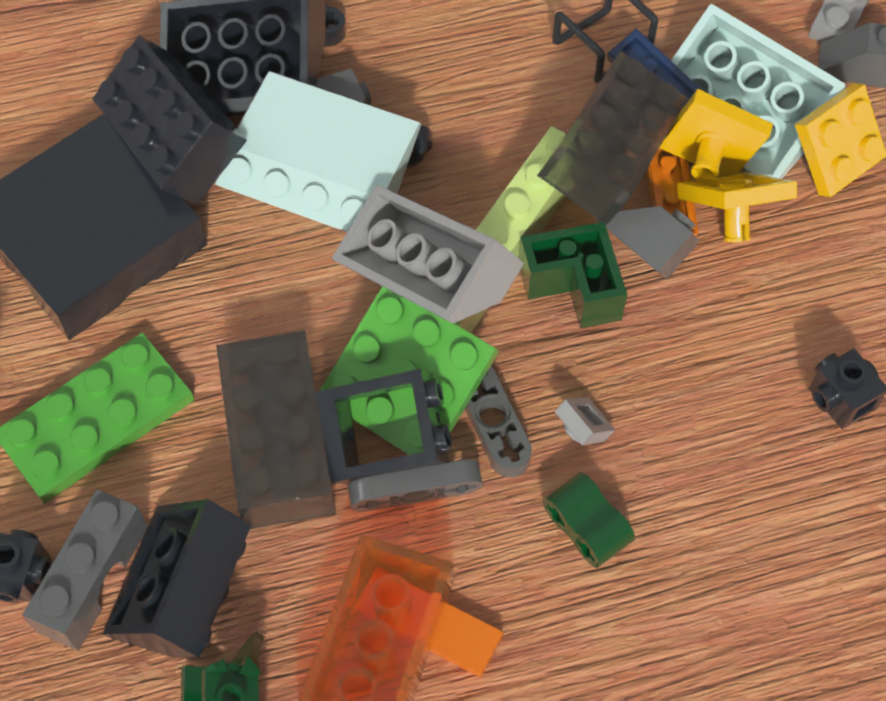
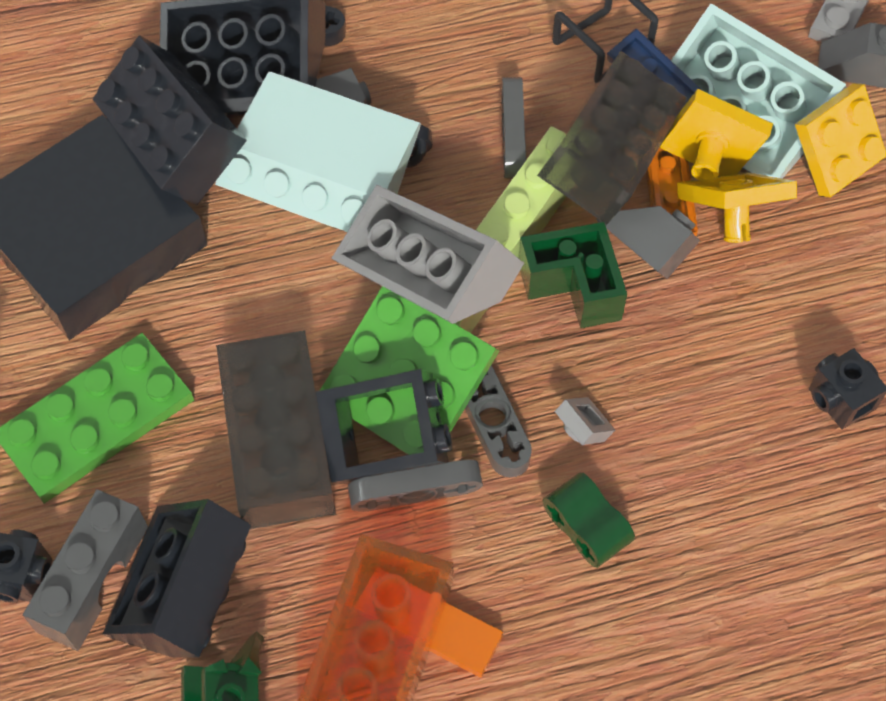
(513, 125): none -> dark grey beam

